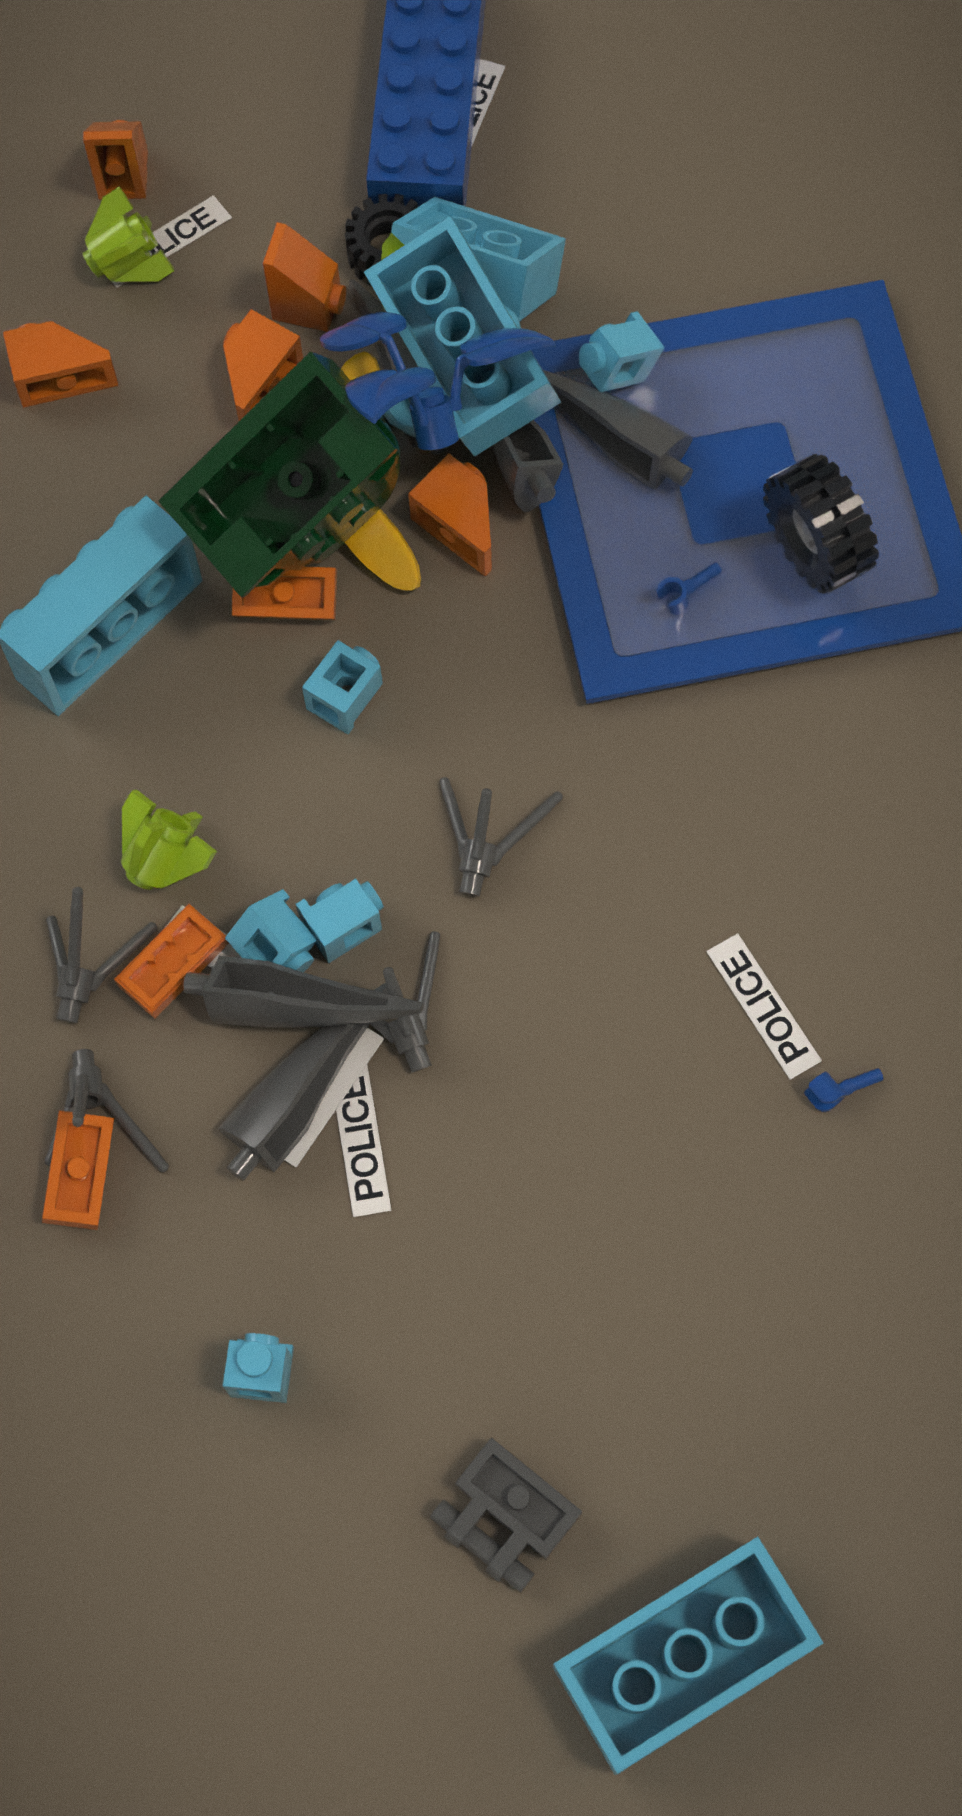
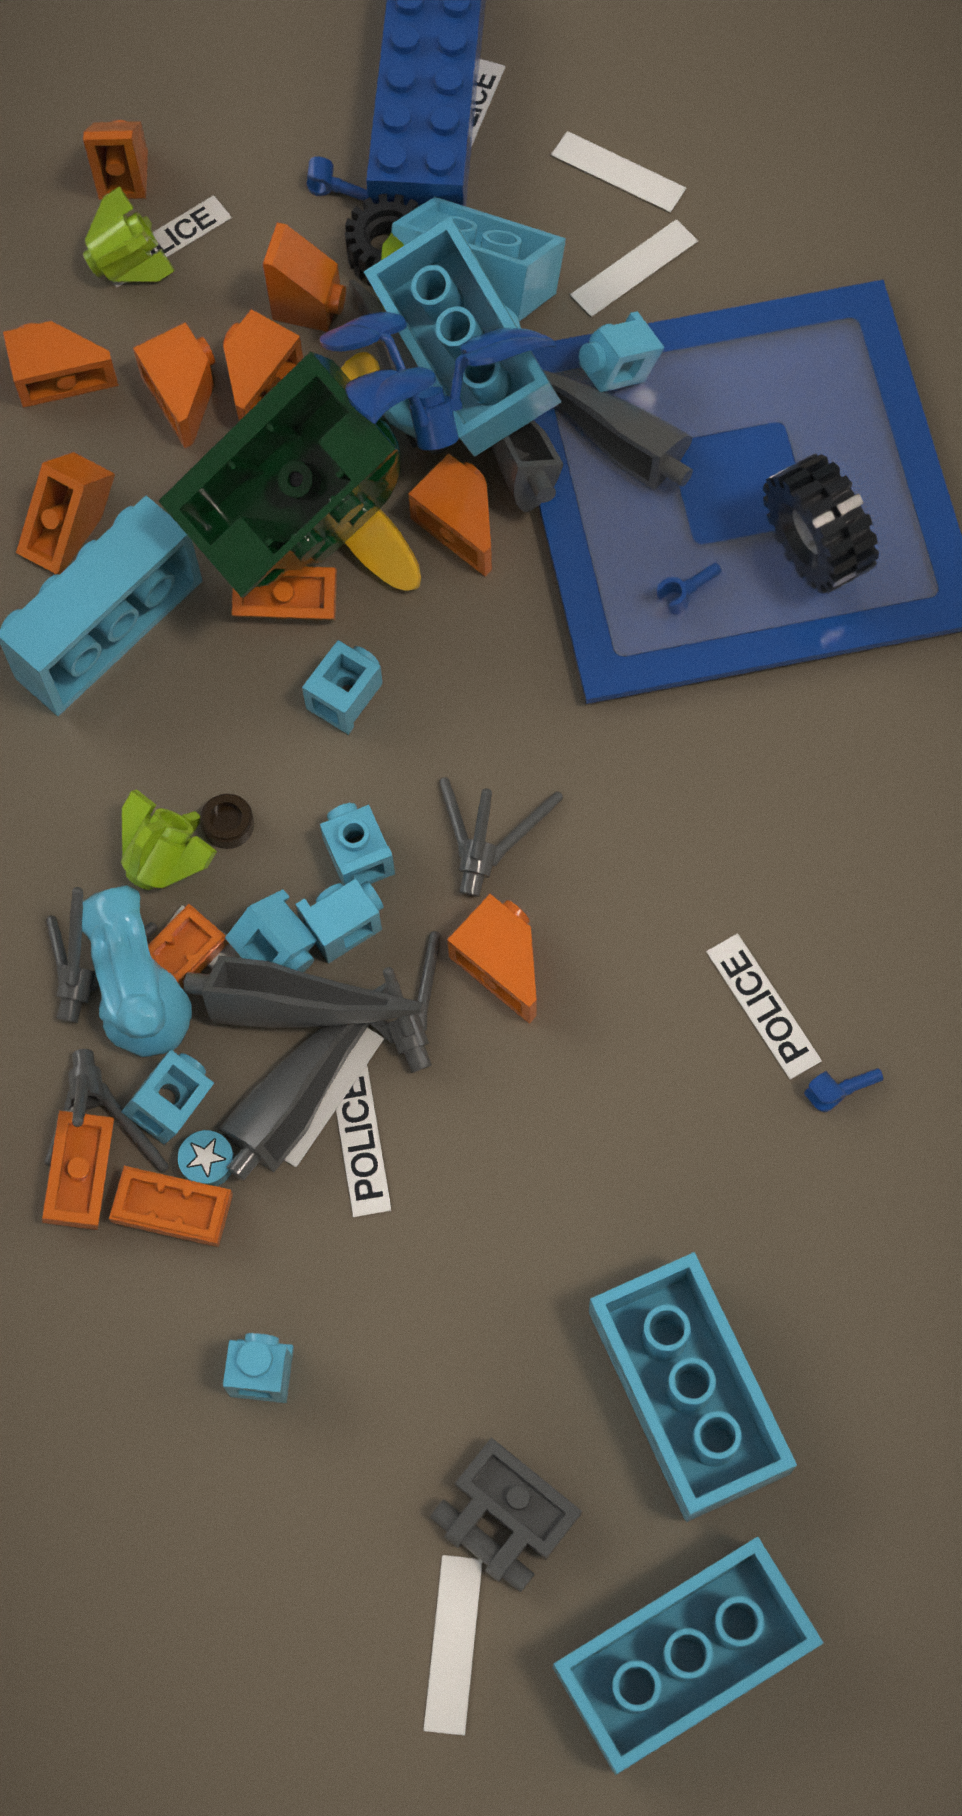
(64, 510): none -> orange slope
(140, 1000): none -> medium azure hair
(157, 1115): none -> medium azure brick
(171, 1206): none -> orange plate
(178, 377): none -> orange slope
(205, 1158): none -> medium azure tile
(227, 821): none -> dark brown tile
(321, 180): none -> blue hand
(363, 860): none -> medium azure brick
(453, 1645): none -> white sticker
(498, 953): none -> orange slope
(618, 171): none -> white sticker
(633, 268): none -> white sticker
(691, 1387): none -> medium azure brick

